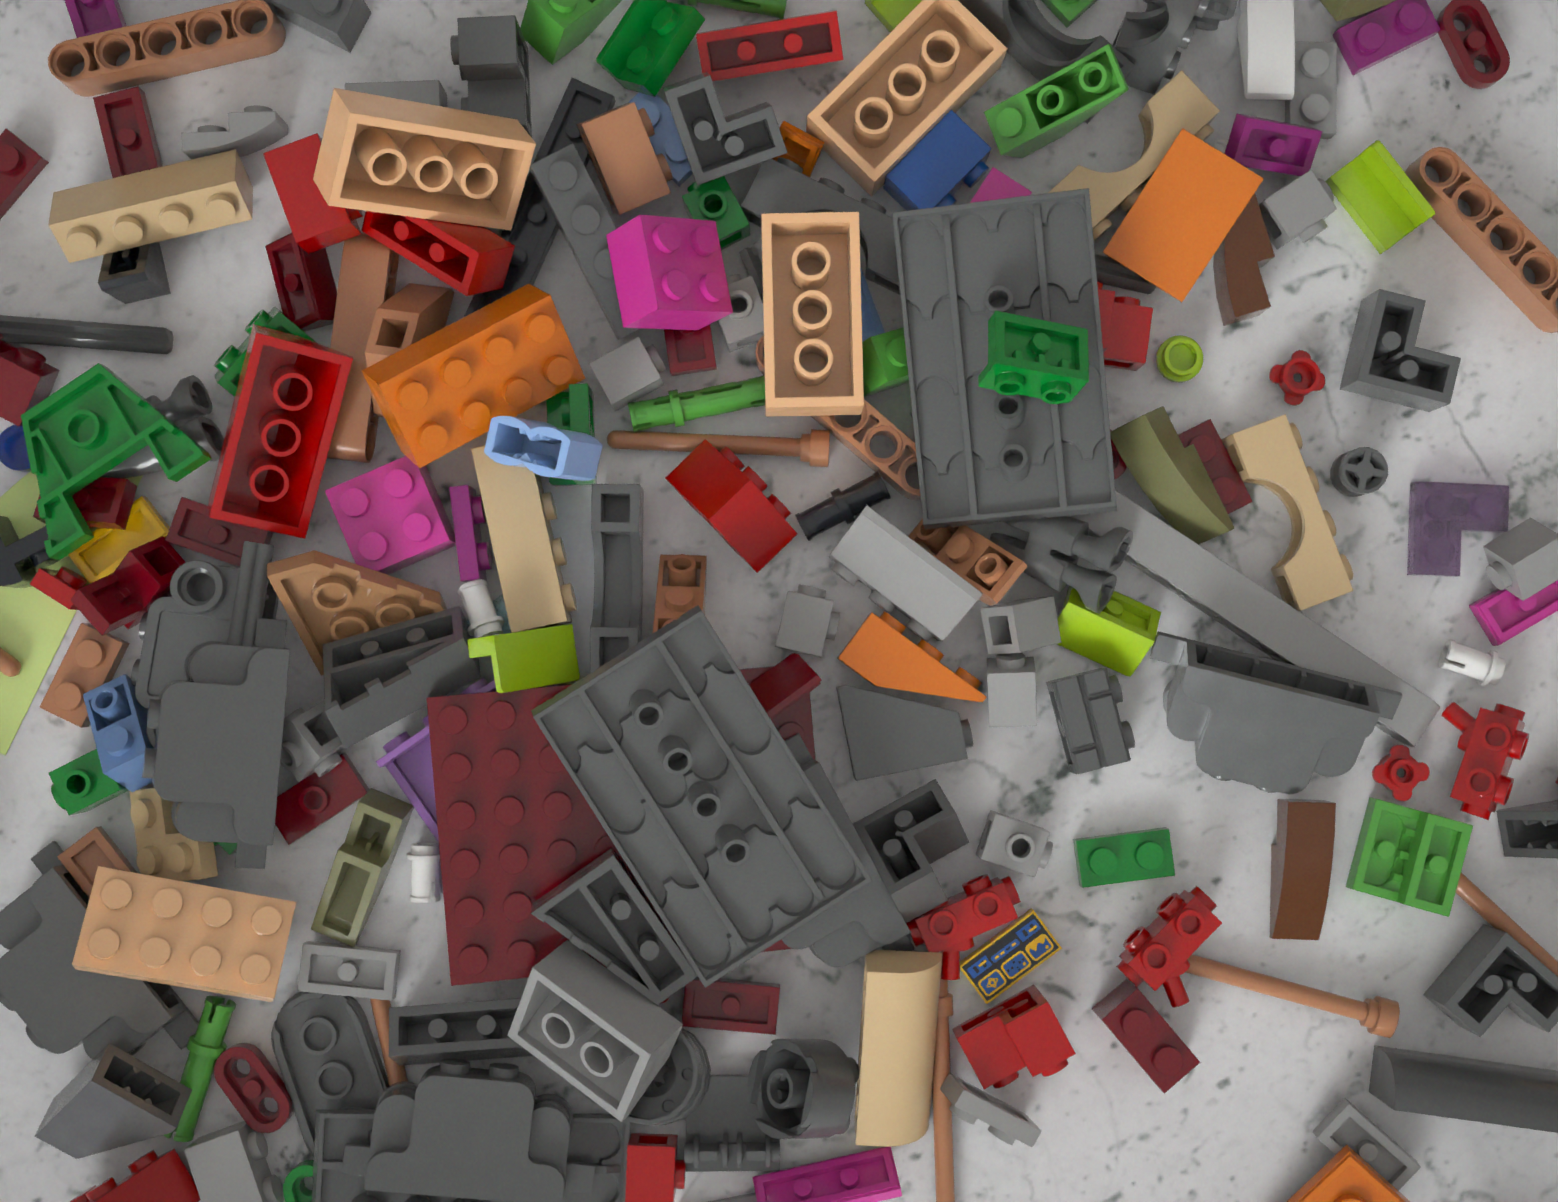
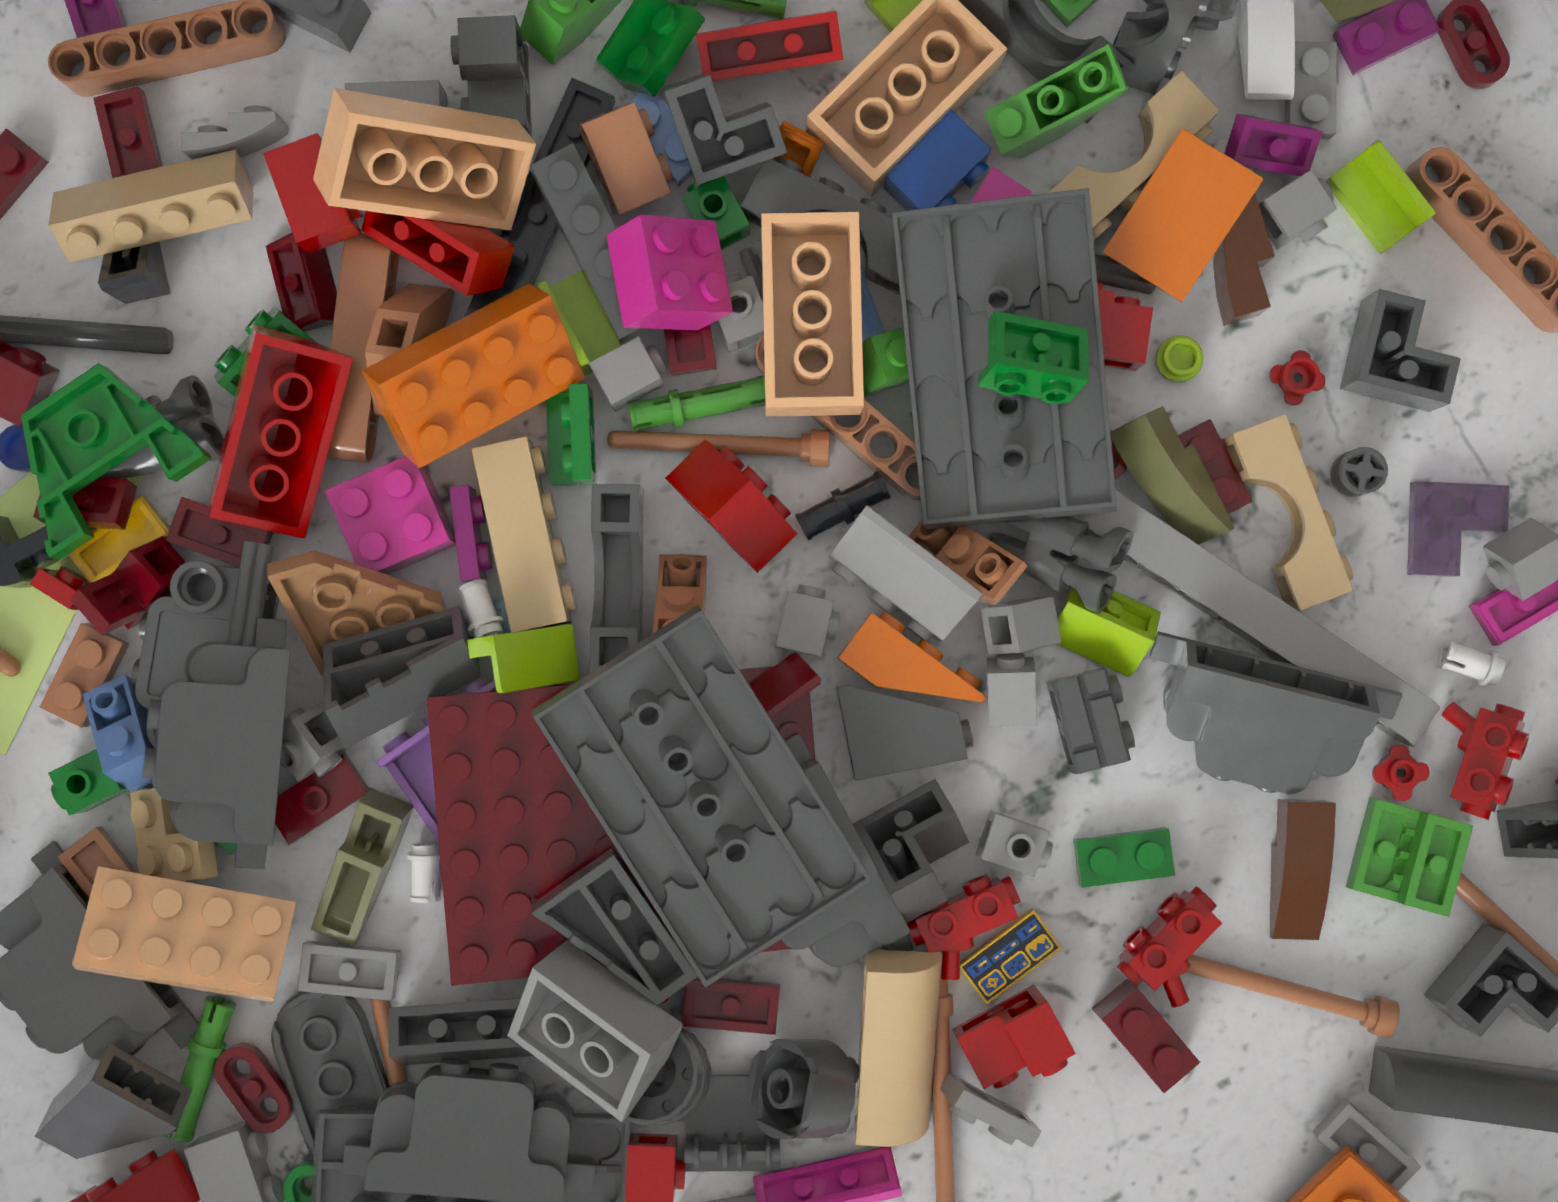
(543, 448): light blue brick -> none
(582, 319): none -> lime panel

